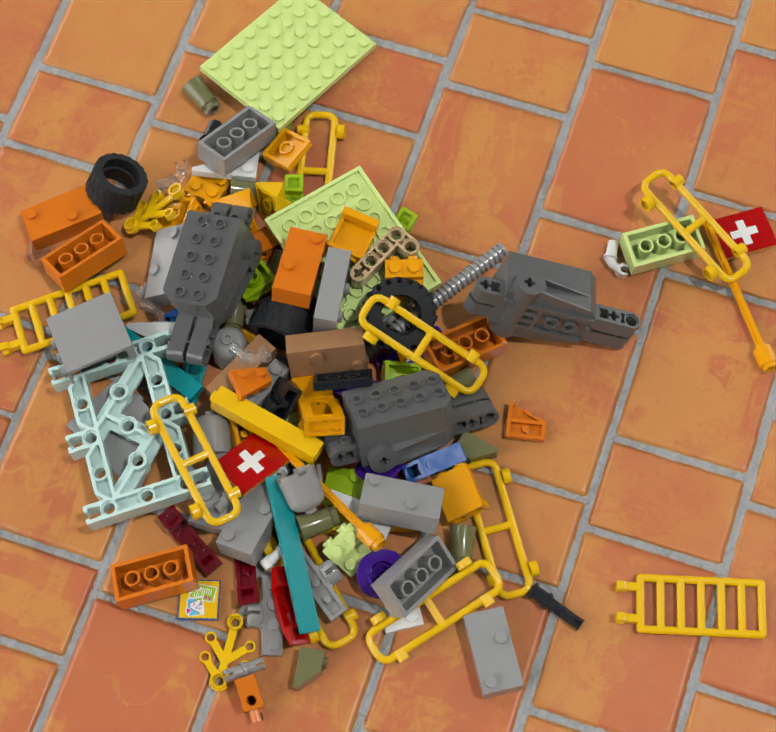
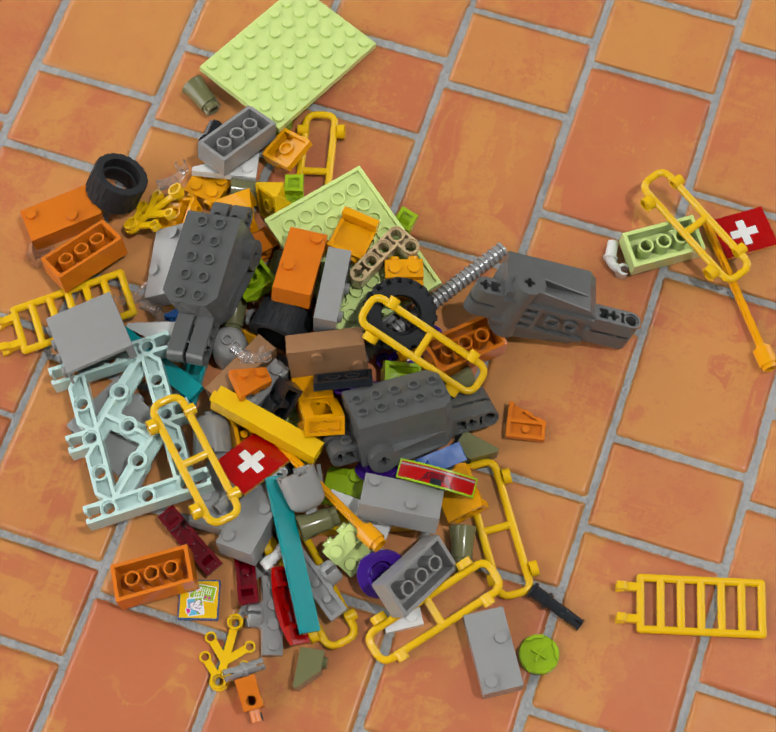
(436, 477): none -> slope
(538, 654): none -> lime tile

